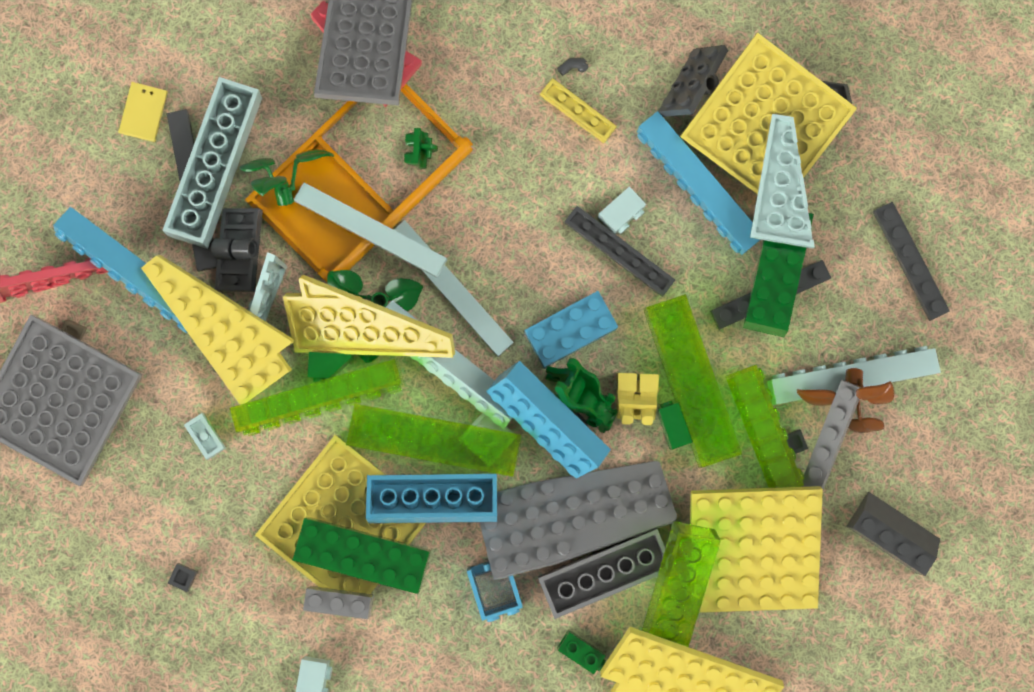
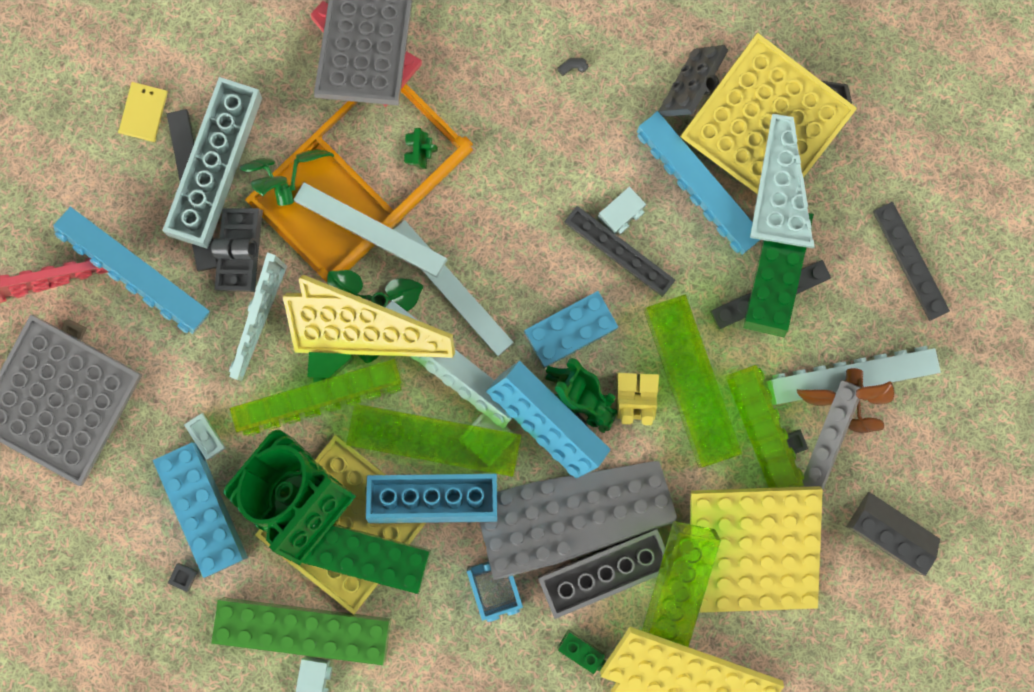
(200, 509): none -> medium azure brick
(231, 338): light yellow wing -> none
(285, 503): none -> green brick
(301, 631): none -> bright green brick
(338, 602): light grey brick -> none
(578, 110): light yellow tile -> none
(673, 425): green brick -> none

